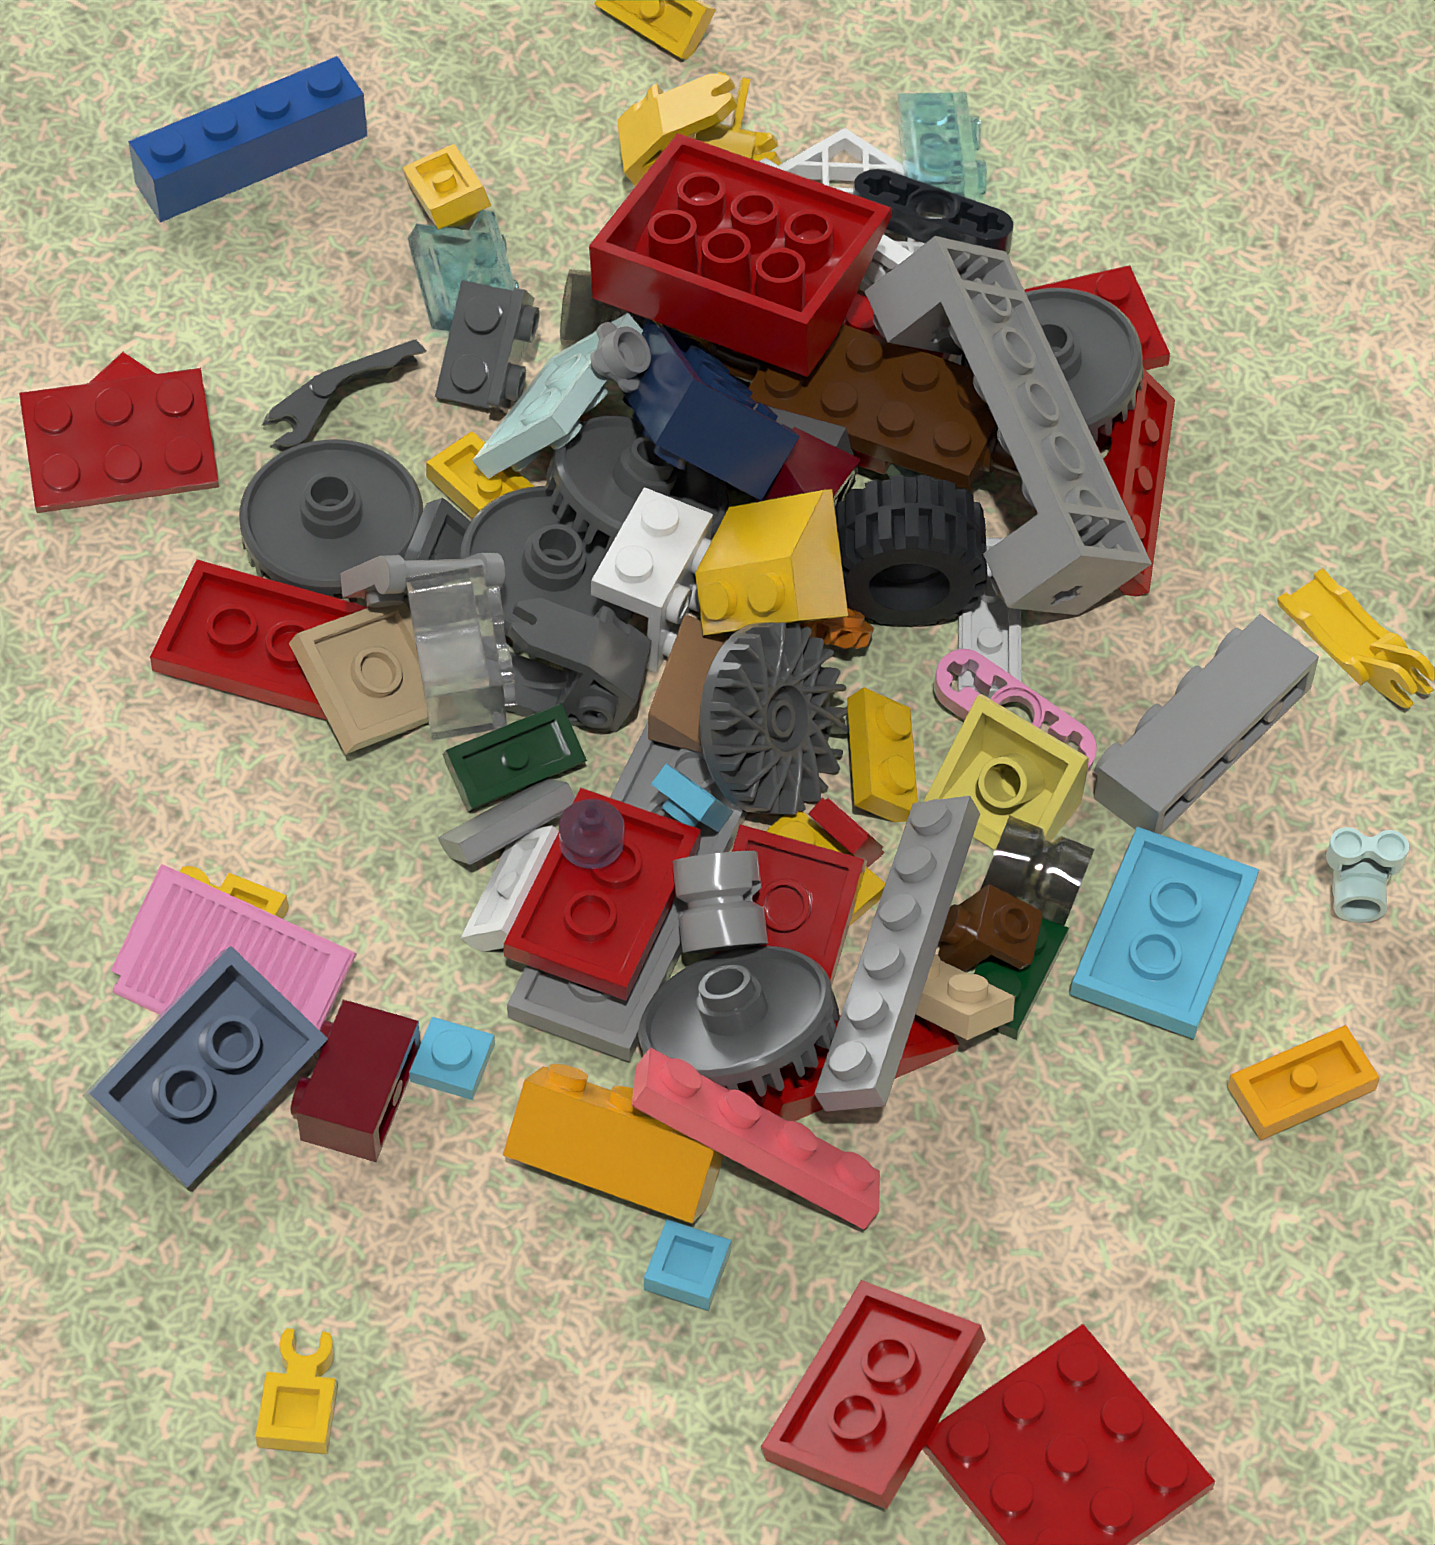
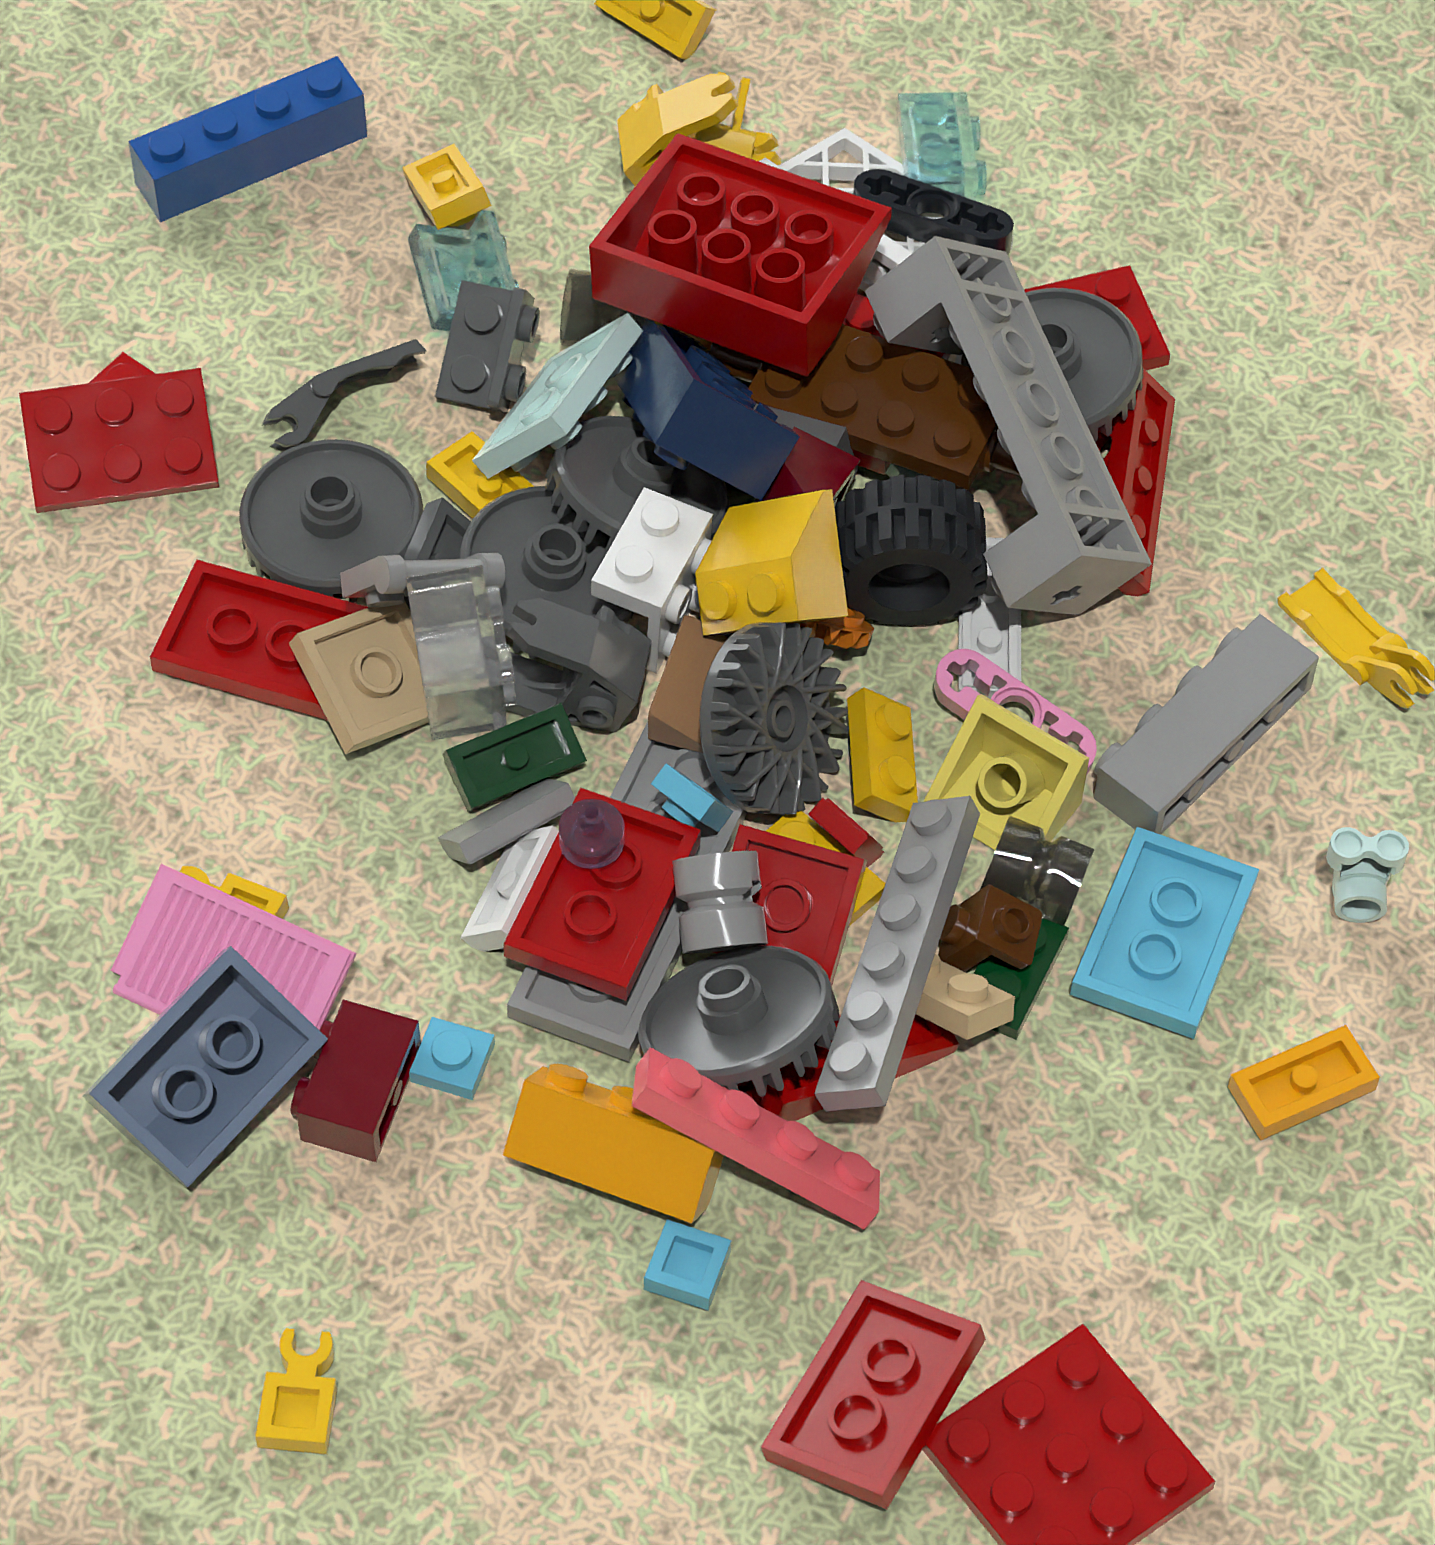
(621, 355): light grey plate -> none

